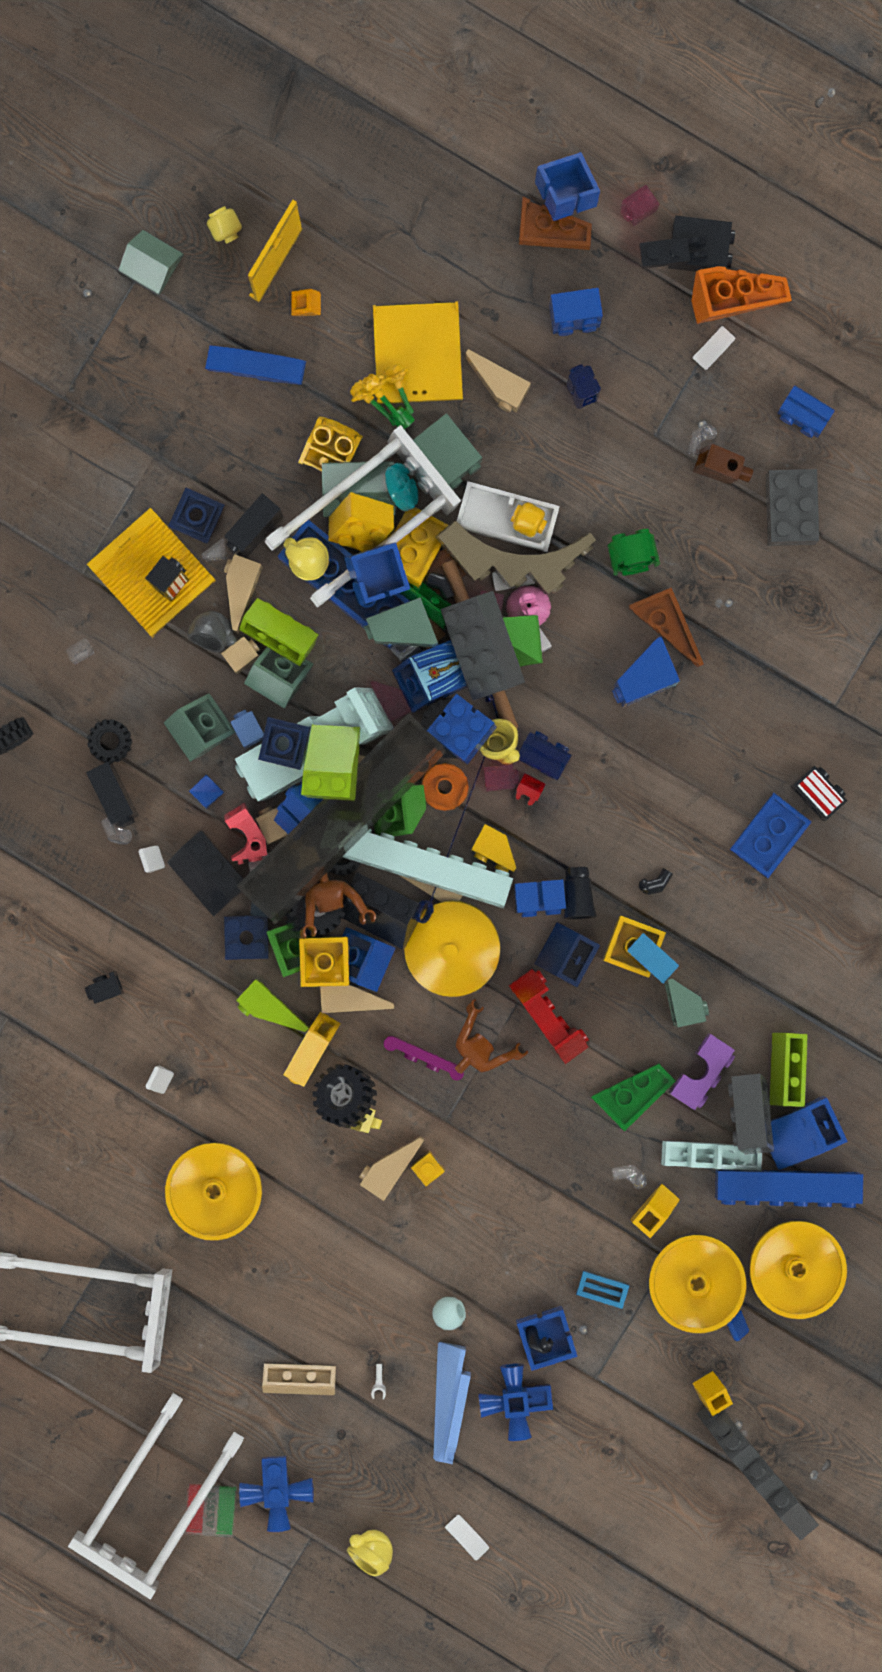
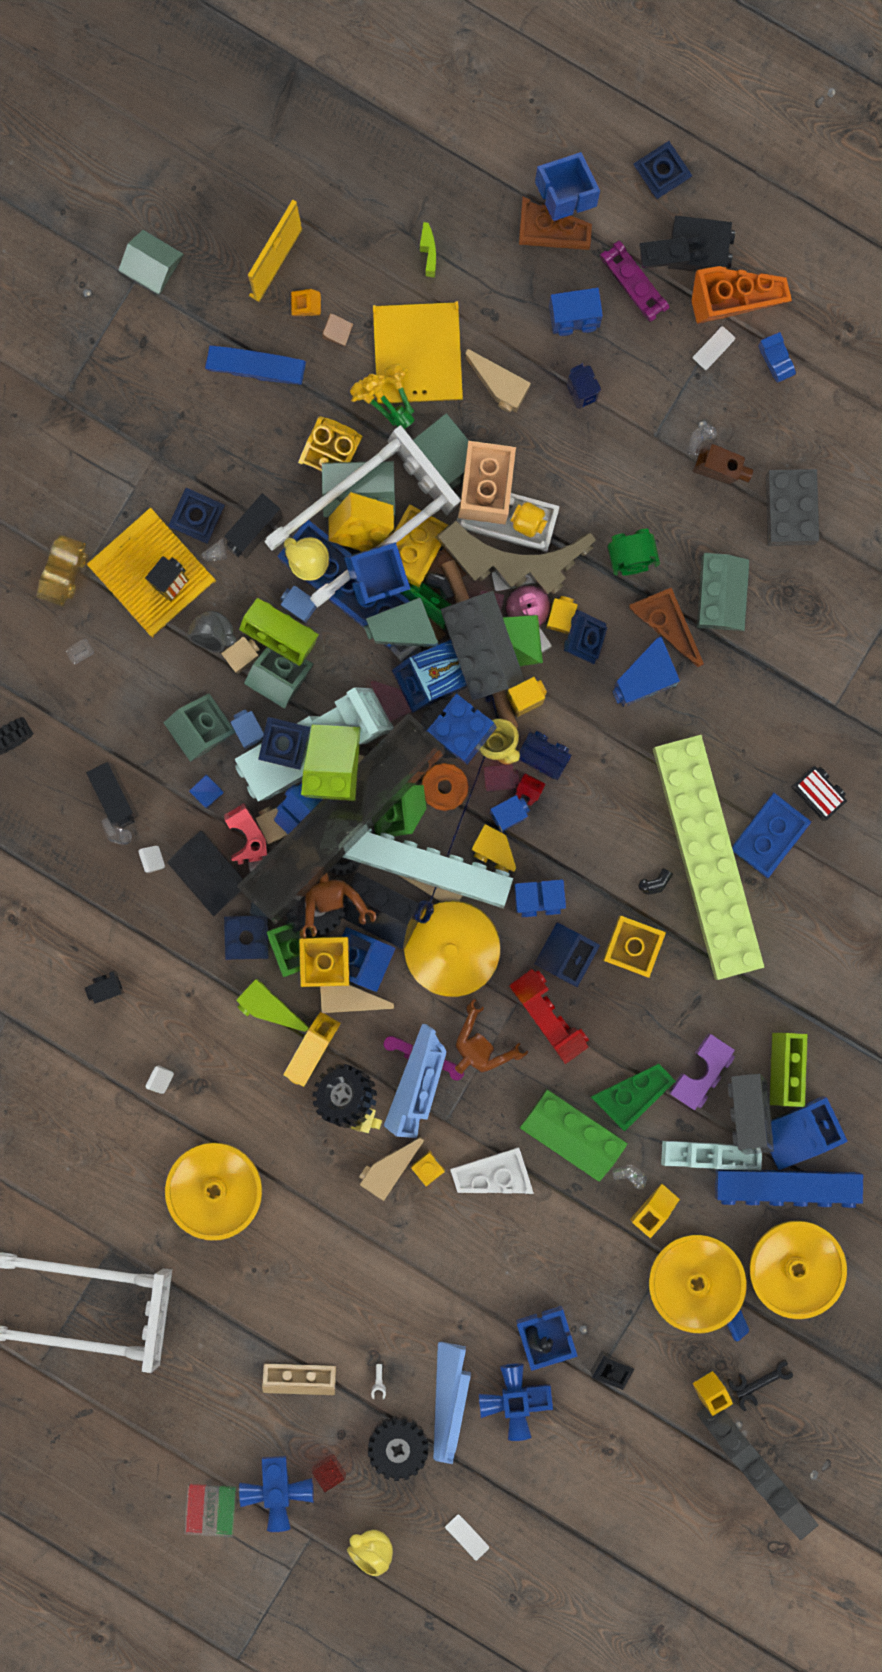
(62, 570): none -> clear yellow brick
(99, 730): black tyre -> none
(124, 1568): white piece -> none
(224, 225): light yellow head -> none
(241, 583): tan slope -> none
(298, 603): none -> medium blue brick
(328, 1473): none -> clear red brick
(337, 330): none -> medium nougat slope
(401, 487): teal tile -> none
(402, 1436): none -> black wheel
(417, 1085): none -> light blue wedge
(427, 245): none -> lime slope
(449, 1313): light aqua piece -> none
(487, 482): none -> light nougat slope
(493, 1174): none -> white wing
(509, 813): none -> blue brick
(526, 696): none -> yellow brick
(561, 614): none -> yellow brick
(573, 1135): none -> bright green slope
(577, 643): none -> dark blue piece
(578, 894): black plant -> none
(583, 1283): dark azure tile -> none
(611, 1371): none -> black slope
(634, 281): none -> magenta plate
(639, 205): clear pink brick -> none
(652, 958): dark azure tile -> none
(659, 183): none -> dark blue piece
(684, 1004): sand green slope -> none
(708, 857): none -> yellowish green brick
(722, 592): none -> sand green slope
(744, 1391): none -> black bar
(777, 357): none -> blue leg
(805, 412): blue brick -> none

